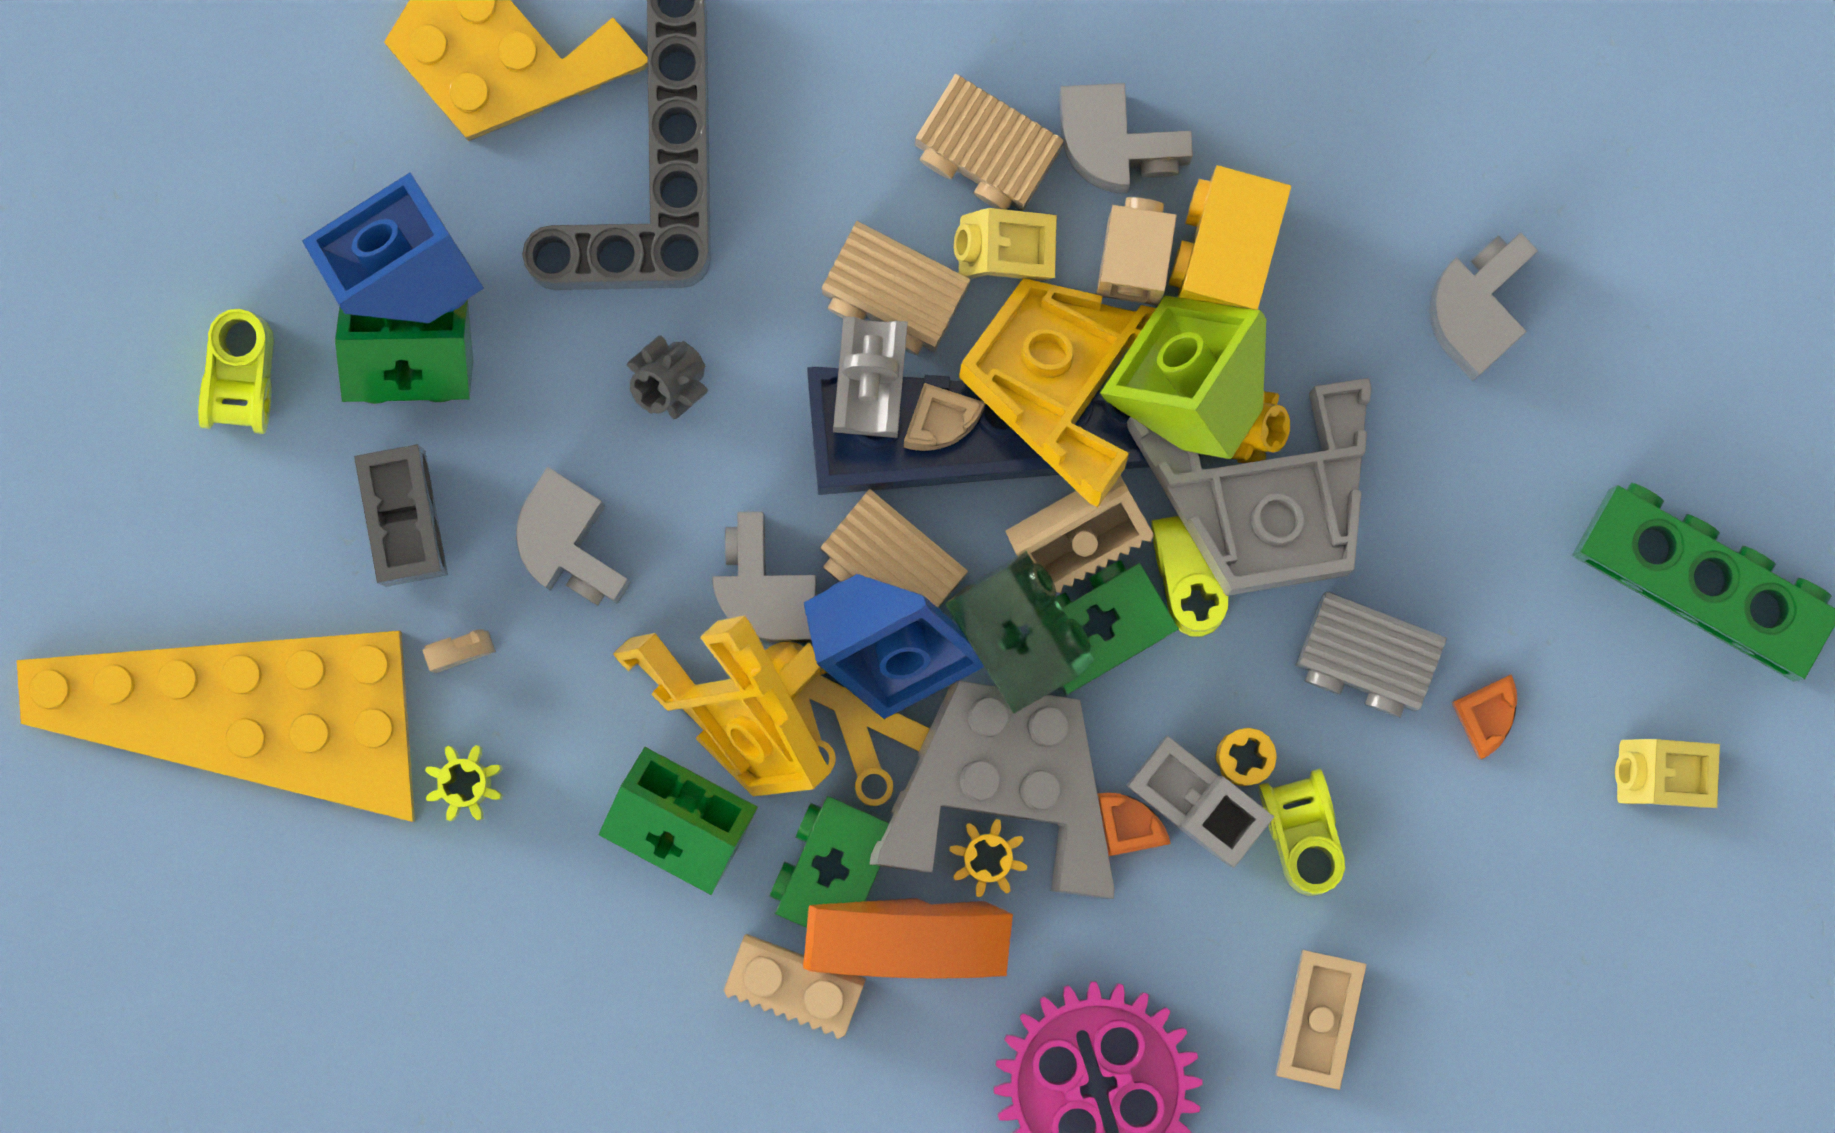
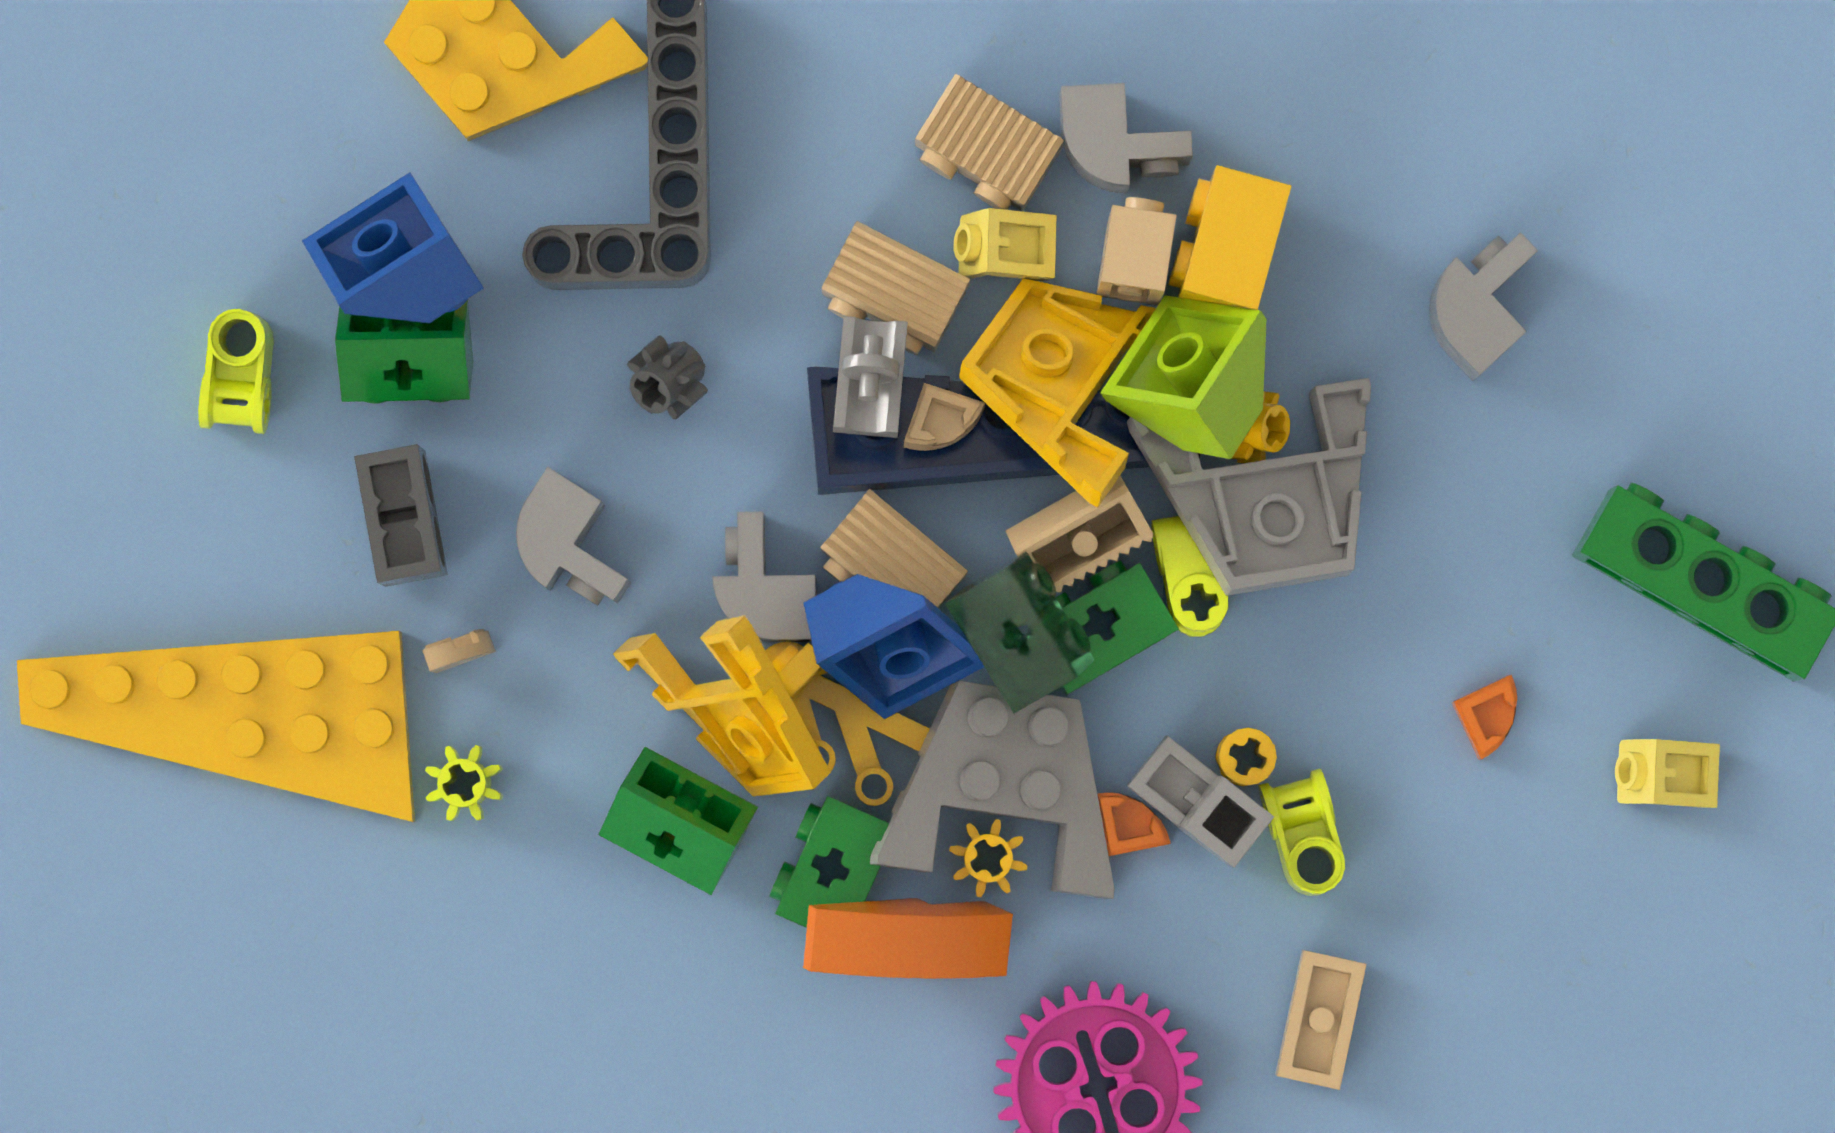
(778, 981): tan brick -> none
(1371, 654): light grey brick -> none

